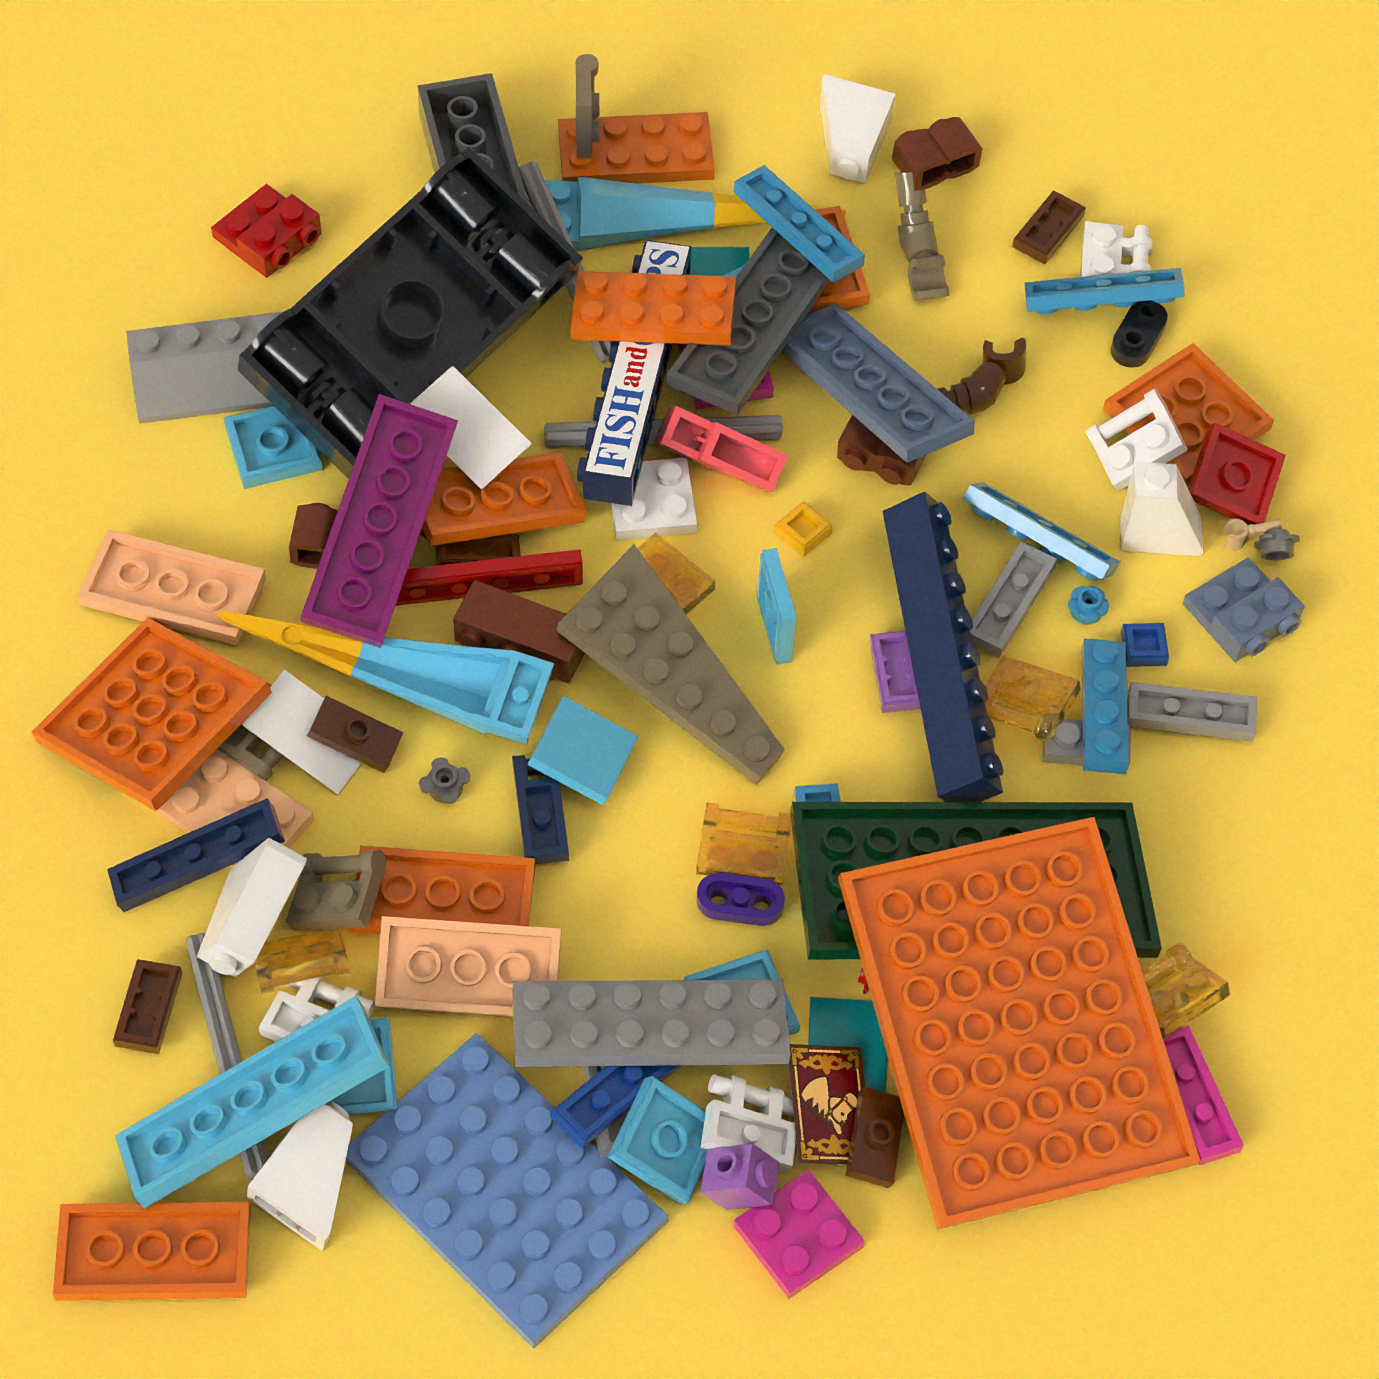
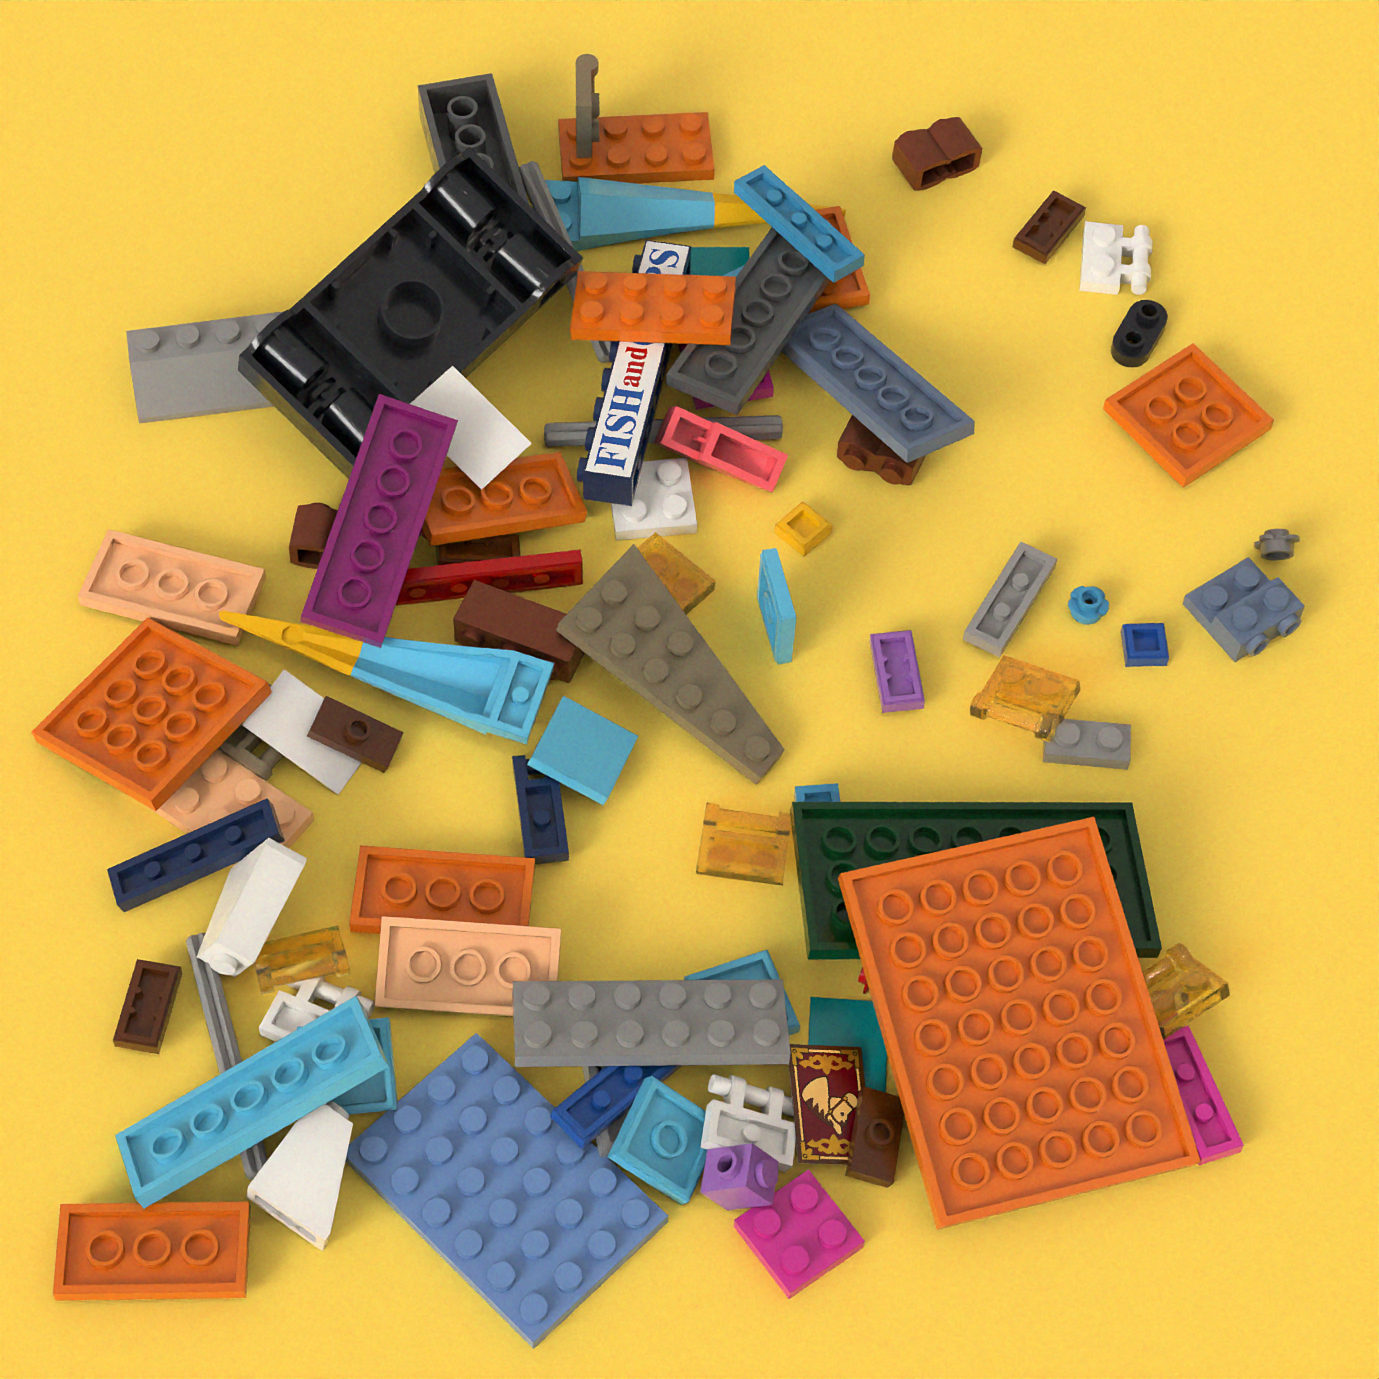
(268, 229): red plate -> none
(269, 447): medium azure tile -> none
(338, 903): dark tan plate -> none
(444, 792): flat silver plate -> none
(740, 896): dark purple plate -> none
(853, 125): white slope -> none
(919, 242): dark tan piece -> none
(942, 651): dark blue brick -> none
(984, 385): reddish brown piece -> none
(1028, 524): plate -> none
(1104, 706): dark azure plate -> none
(1114, 289): dark azure plate -> none
(1153, 443): white plate -> none
(1160, 513): white slope -> none
(1192, 711): light grey plate -> none
(1235, 475): red plate -> none
(1241, 531): tan hand -> none

